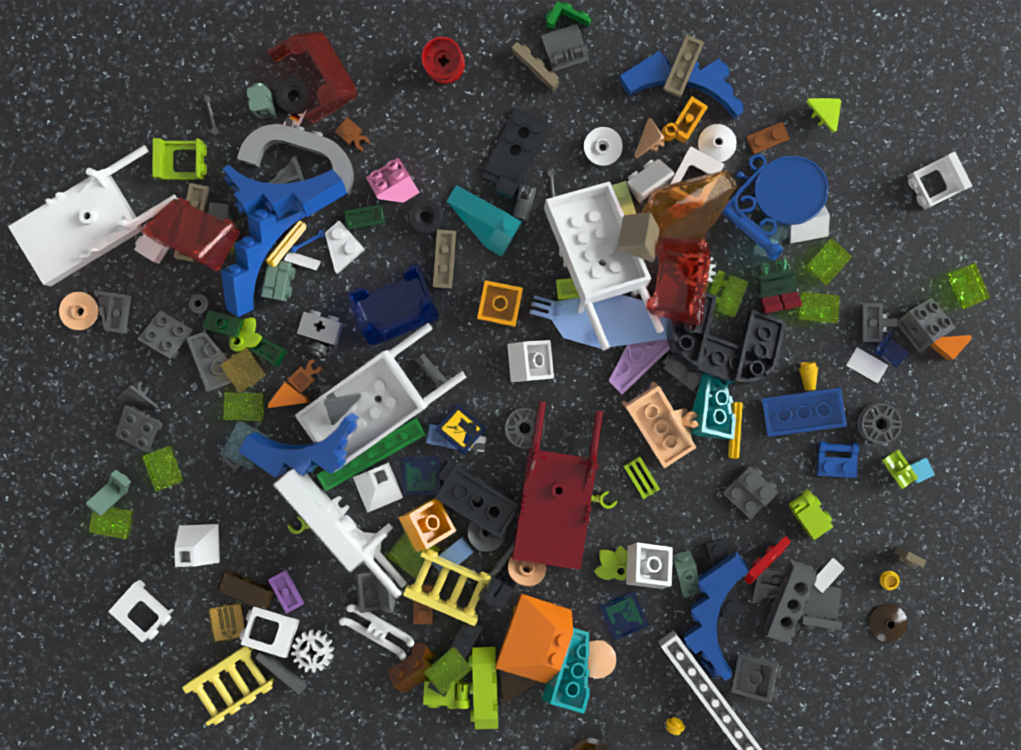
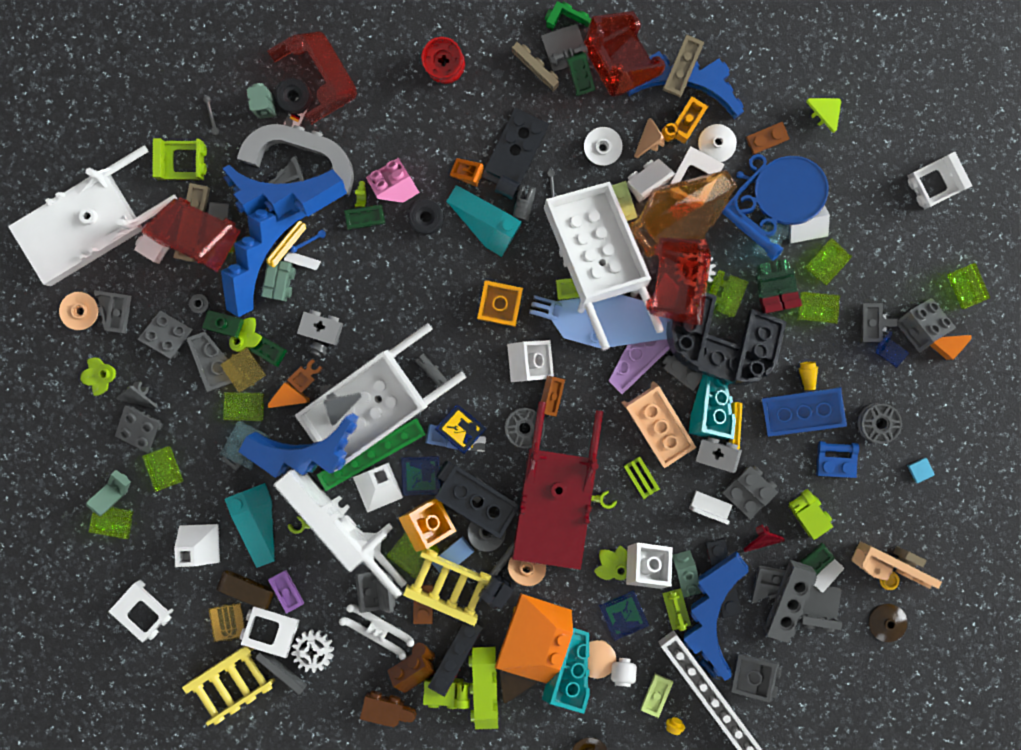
(95, 375): none -> lime plate
(253, 518): none -> teal wedge
(342, 246): white wing -> none
(351, 133): dark orange plate -> none
(361, 195): none -> lime piece
(386, 710): none -> reddish brown hinge
(394, 307): clear blue windscreen -> none
(444, 259): dark tan plate -> none
(448, 670): clear neon green plate -> none
(467, 171): none -> orange slope
(552, 394): none -> dark orange plate
(580, 73): none -> dark green plate
(619, 53): none -> clear red windscreen
(623, 672): none -> white head
(639, 235): dark tan slope -> none
(656, 695): none -> yellowish green plate
(676, 609): none -> lime hinge
(683, 422): light nougat piece -> none
(707, 455): none -> light grey brick
(710, 507): none -> white panel
(765, 539): none -> dark red piece
(771, 555): red plate -> none
(818, 558): none -> dark green plate
(867, 365): white sticker -> none
(881, 566): none -> light nougat plate
(899, 469): lime hips -> none

